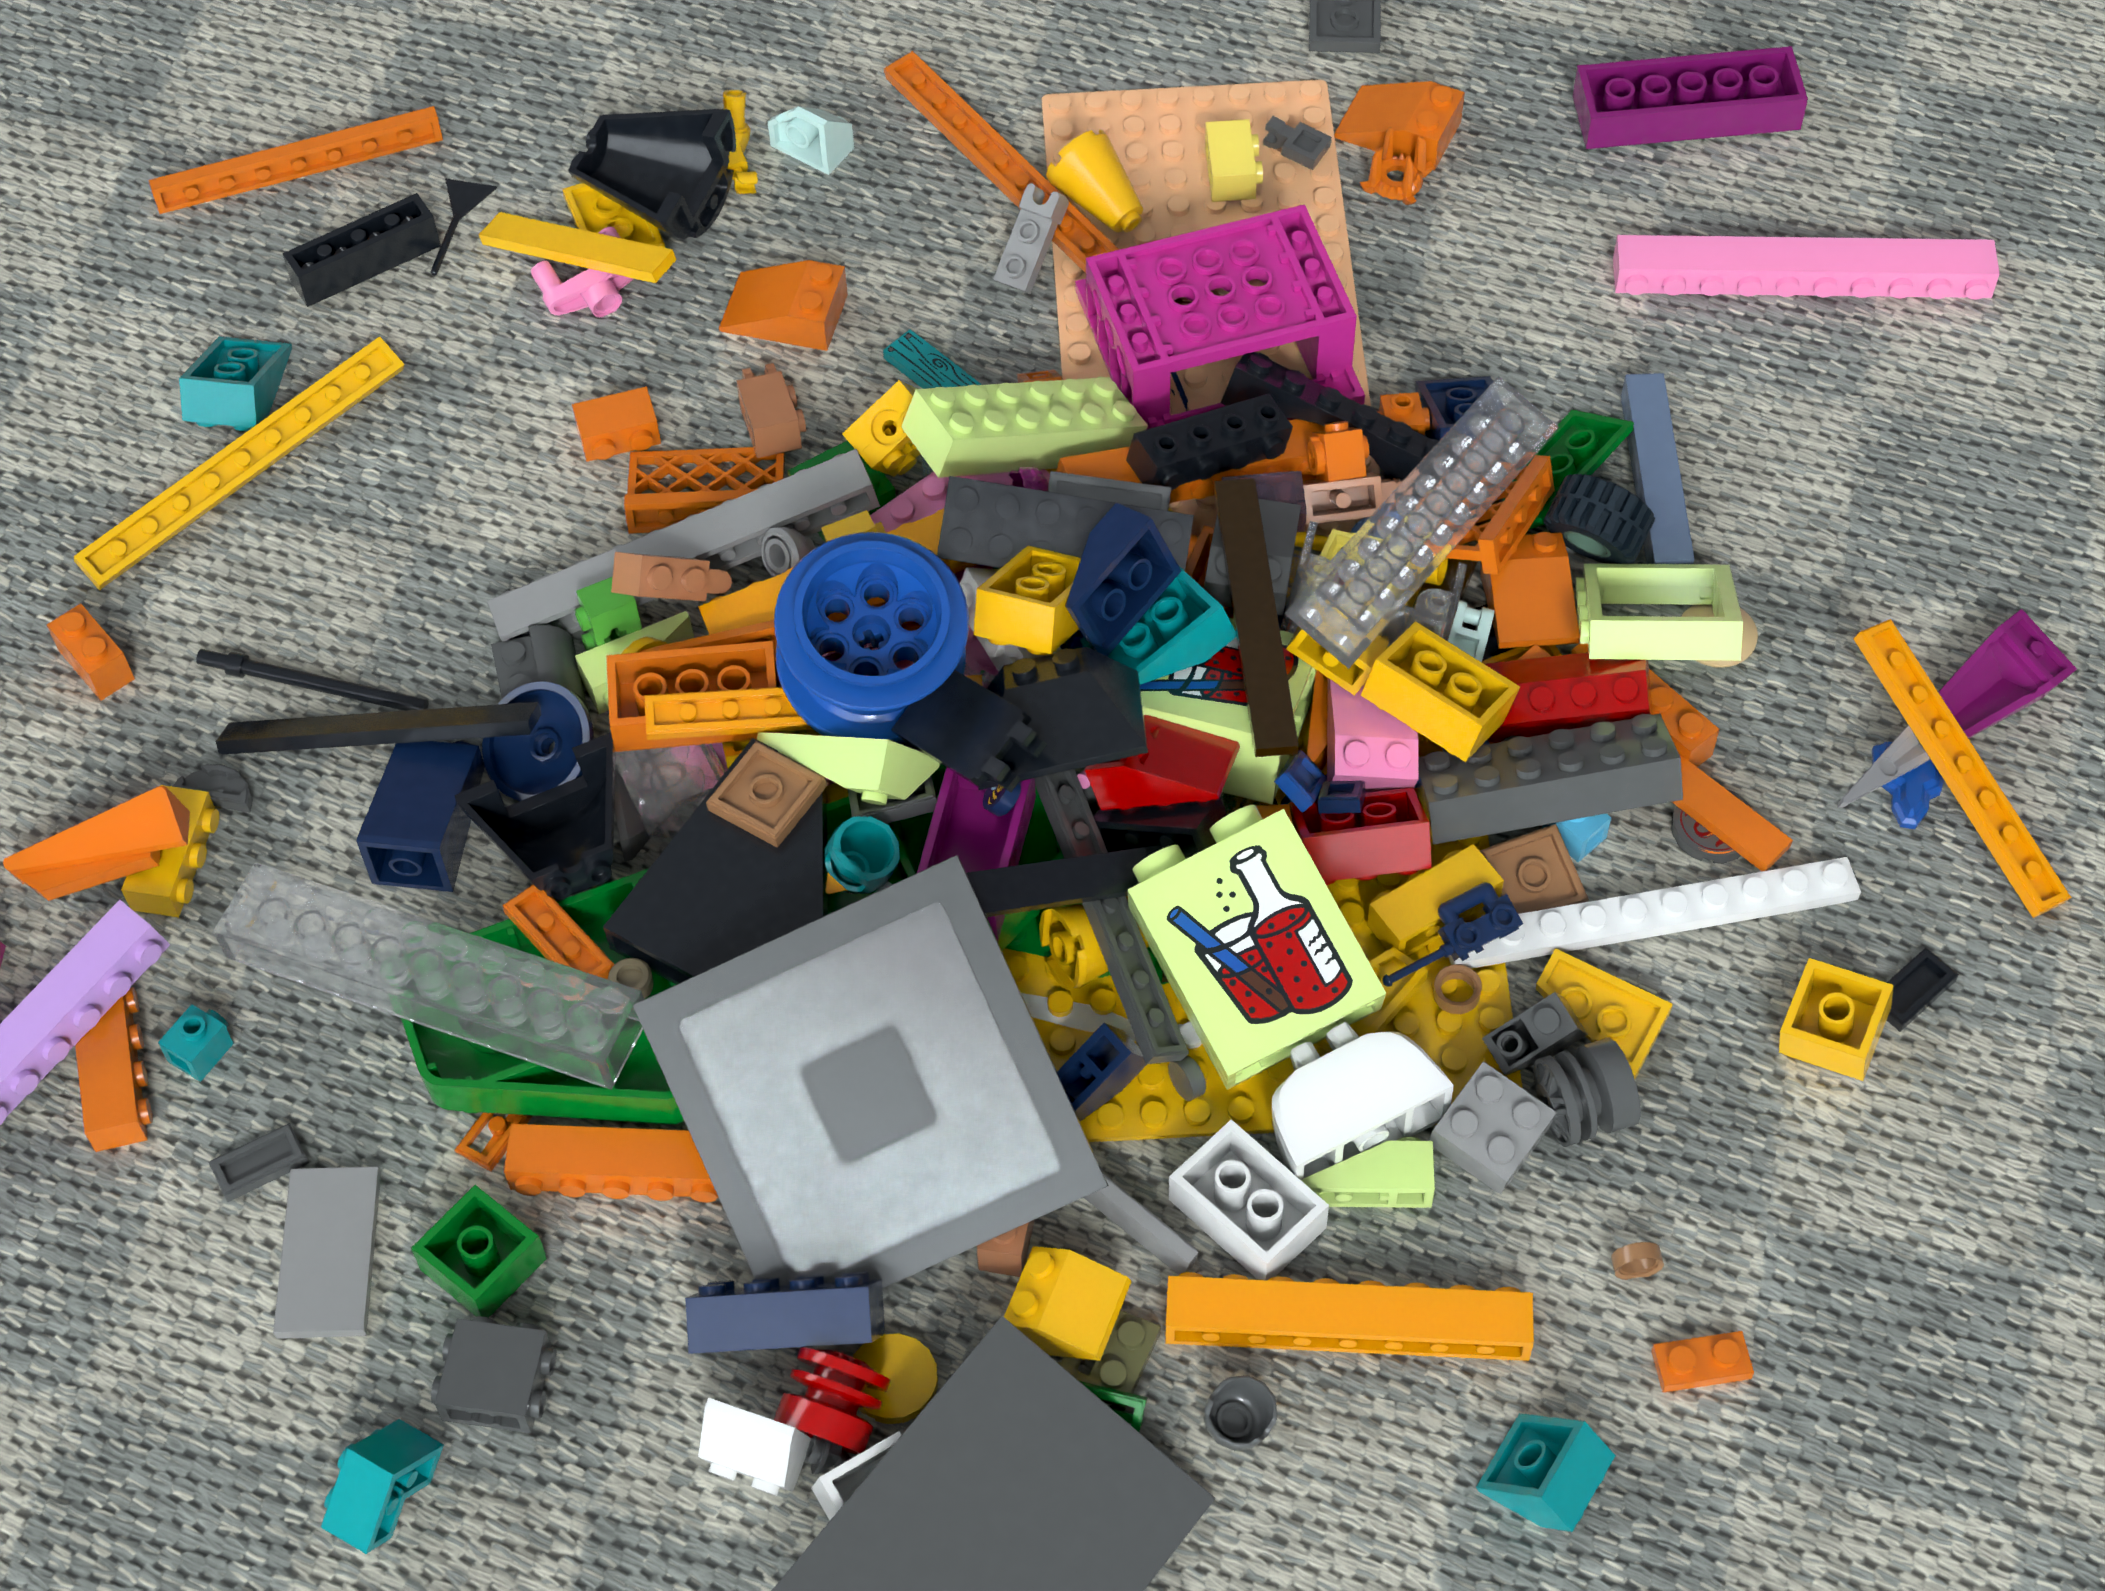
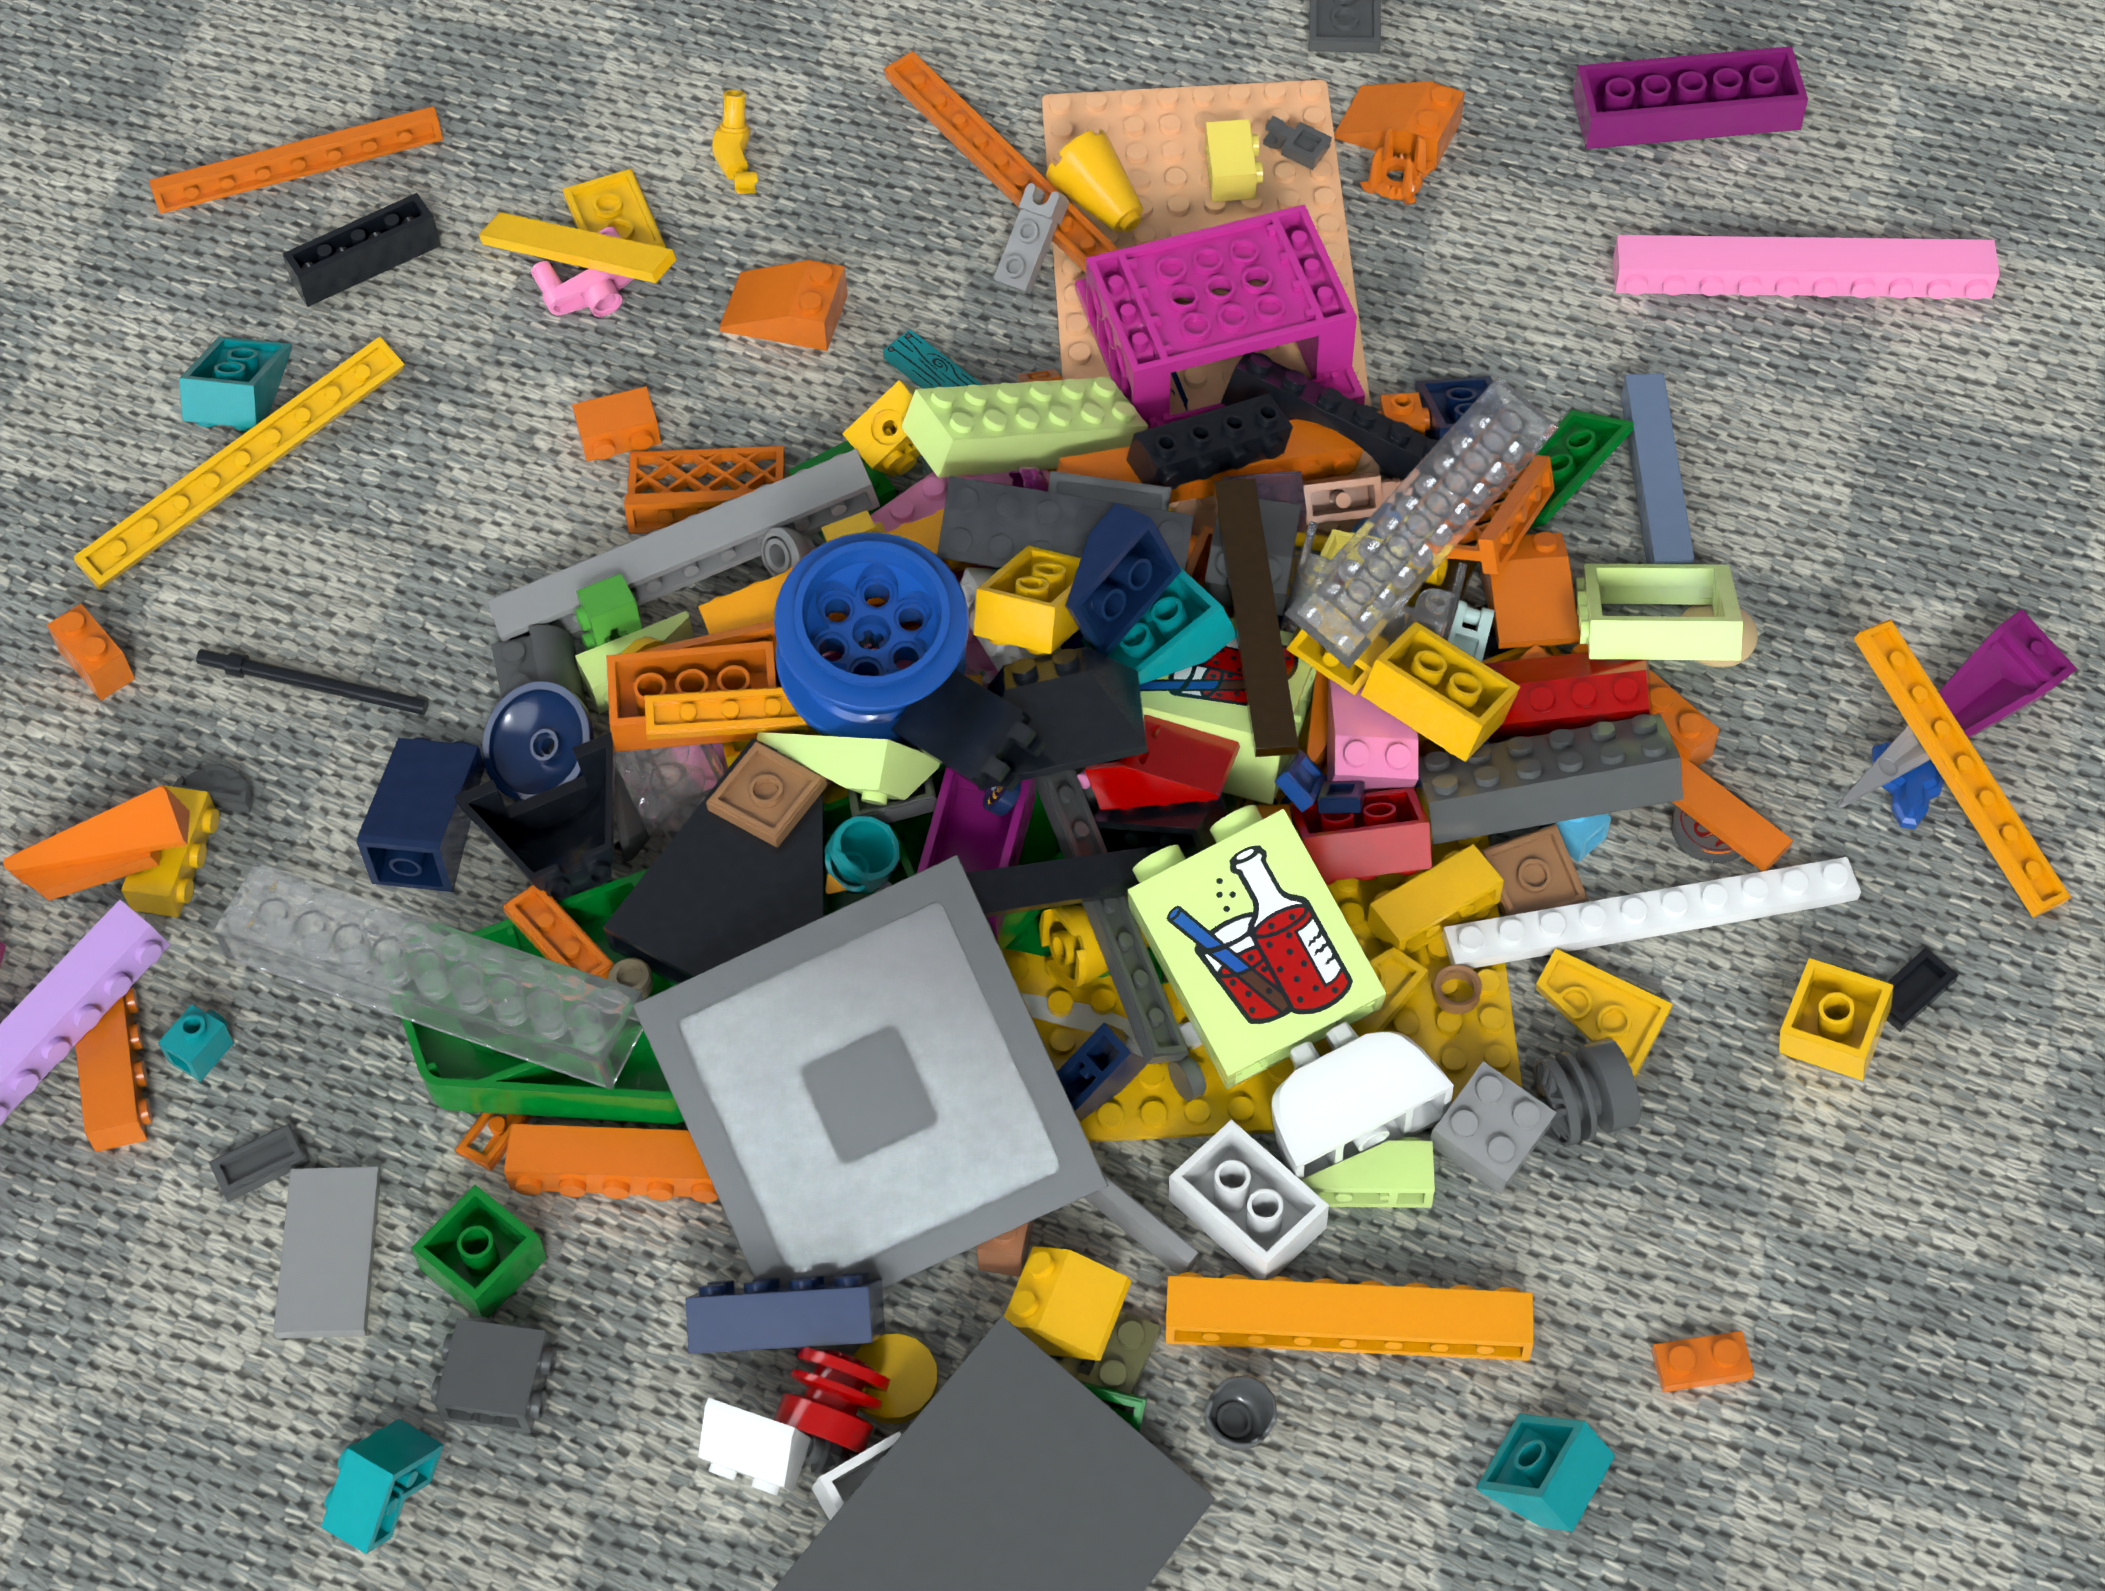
(379, 728): black tile -> none
(463, 199): black piece -> none
(662, 166): black cone -> none
(667, 577): nougat hinge -> none
(770, 412): nougat hinge -> none
(812, 137): light aqua slope -> none
(1338, 452): orange brick -> none
(1465, 937): dark blue piece -> none
(1535, 1034): dark grey slope -> none
(1599, 519): black wheel -> none
(1637, 1260): medium nougat piece -> none

